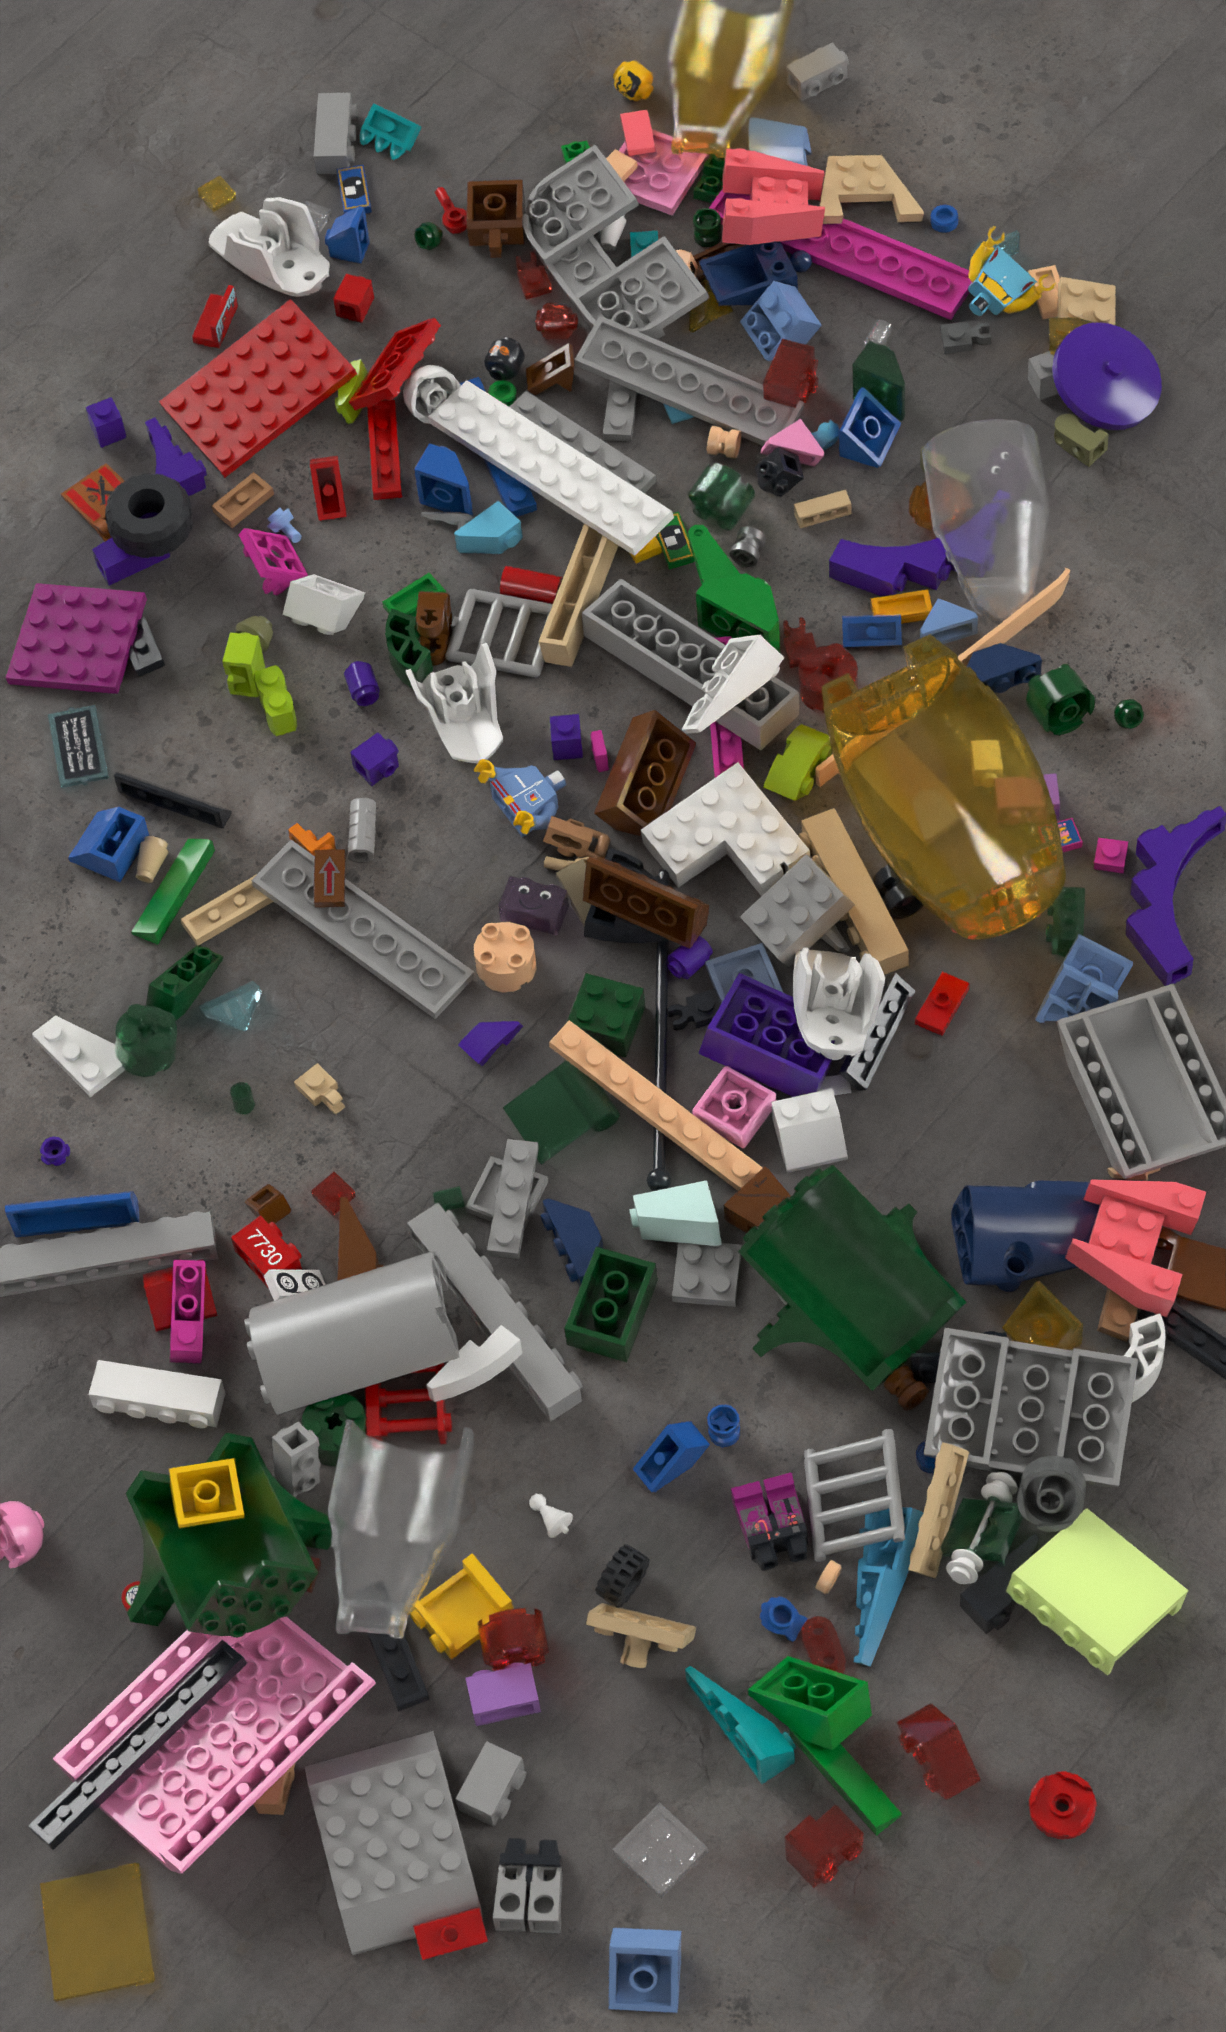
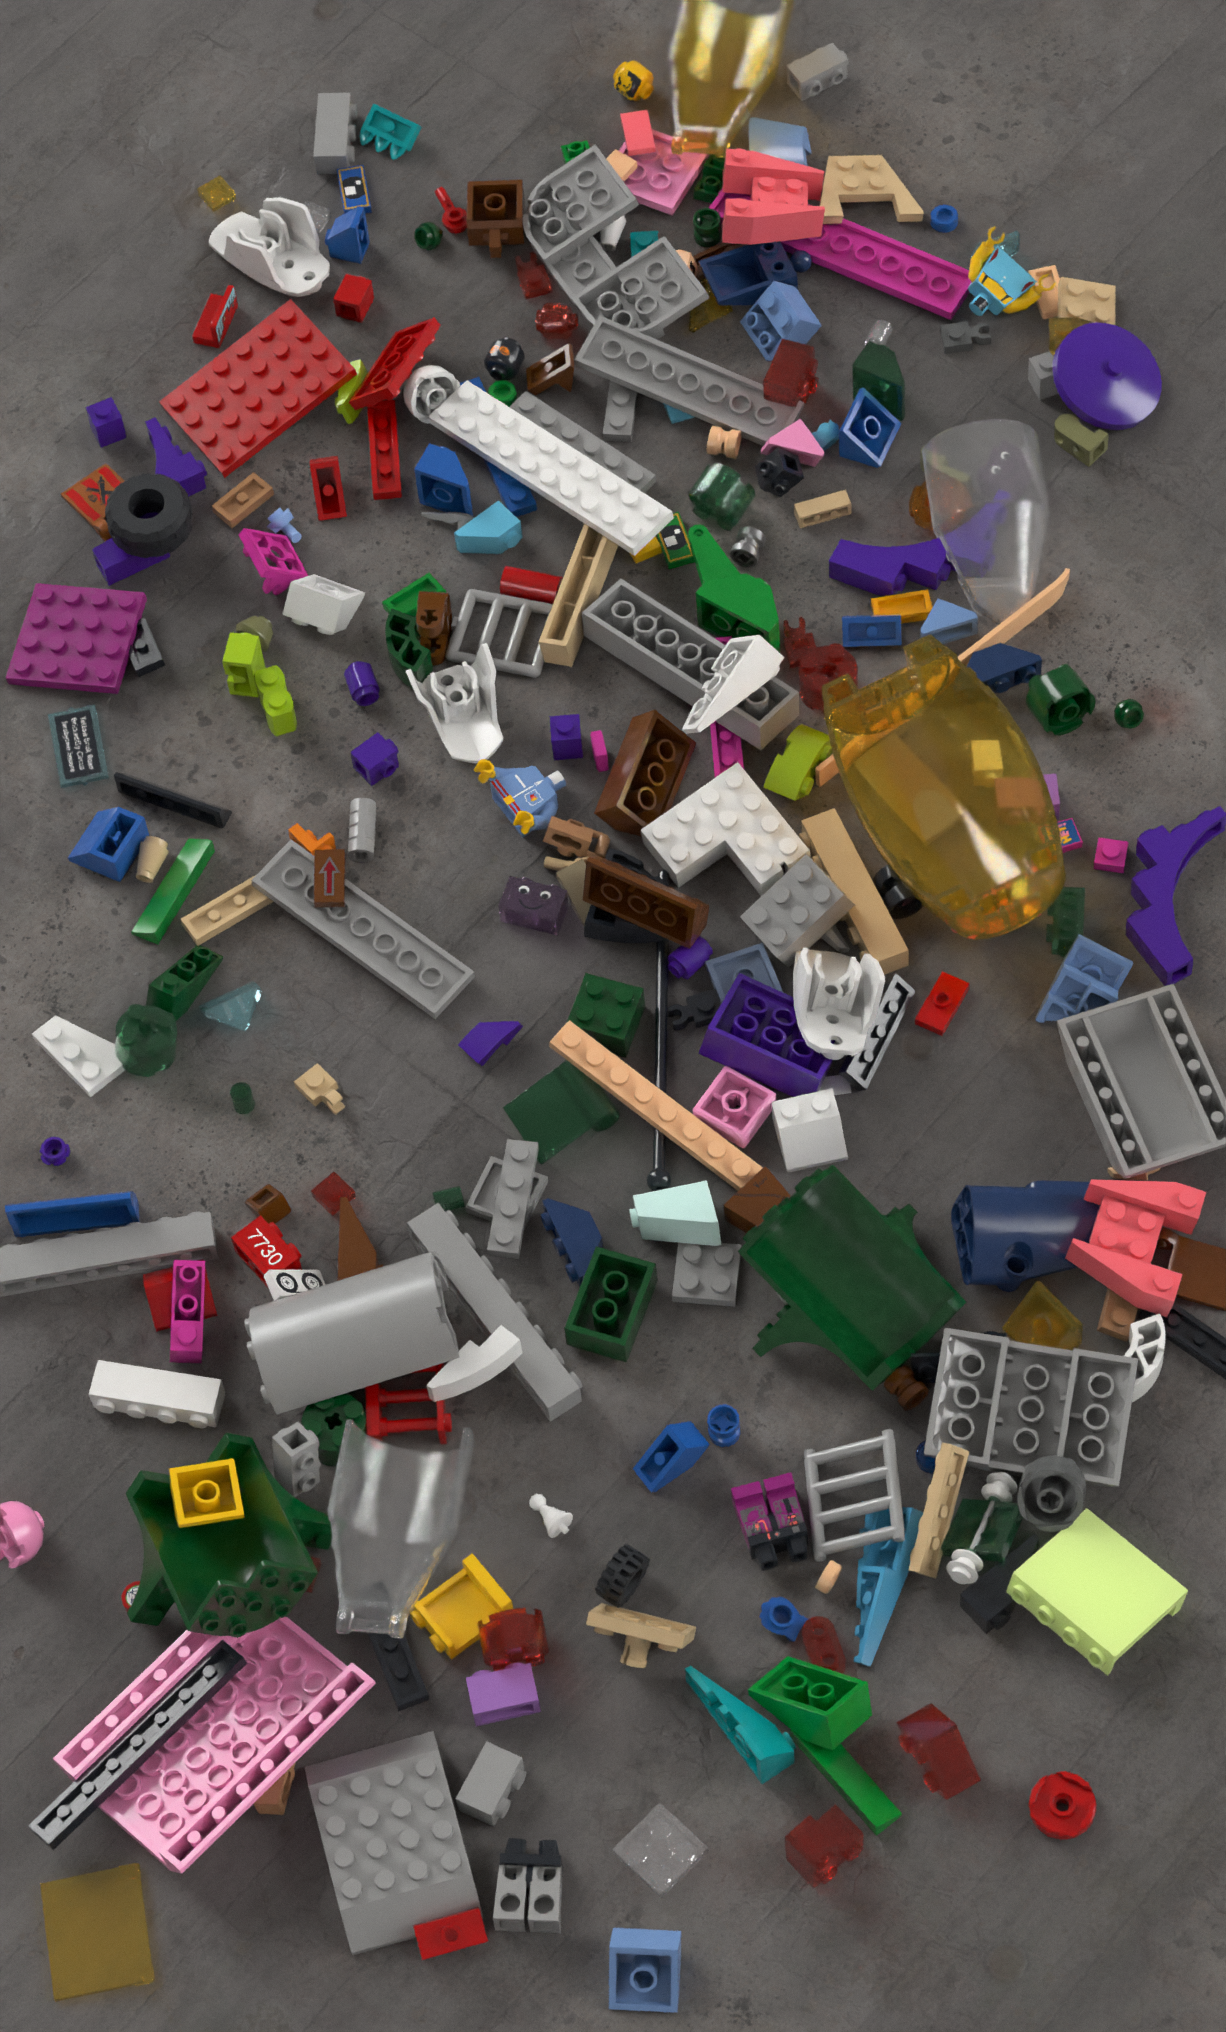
(505, 956): light nougat brick -> none

